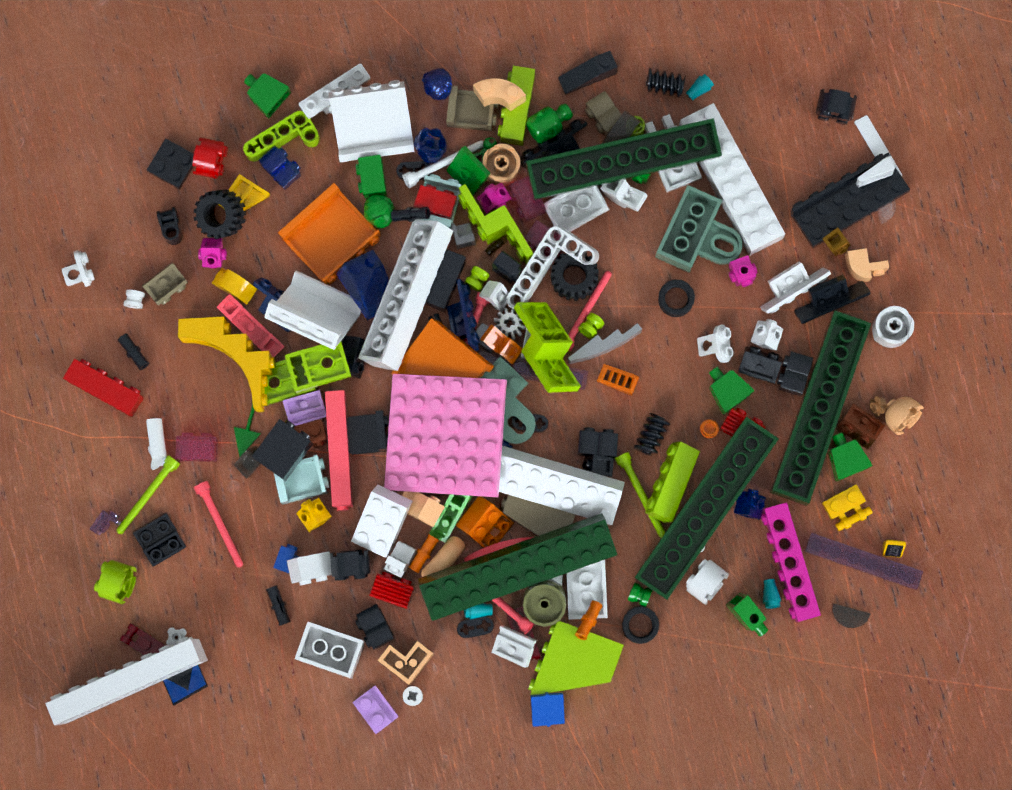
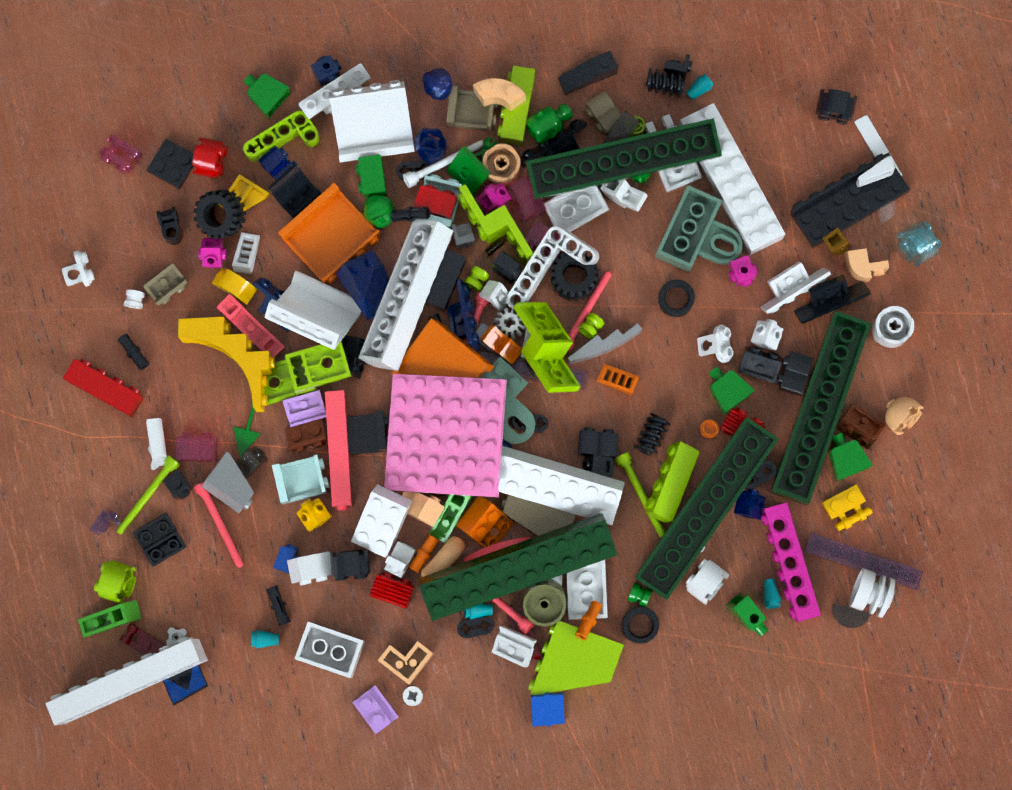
(110, 618): none -> bright green slope
(122, 165): none -> clear pink brick
(178, 485): none -> black bracket
(229, 484): none -> light grey slope
(245, 265): none -> white slope
(263, 639): none -> teal cone
(283, 449): black brick -> none
(294, 191): none -> black bracket
(326, 69): none -> dark blue brick
(375, 627): black brick -> none
(676, 67): none -> black bracket
(760, 478): none -> black plate
(874, 593): none -> white wheel
(878, 406): medium nougat plate -> none
(893, 548): slope -> none
(918, 243): none -> clear light blue brick

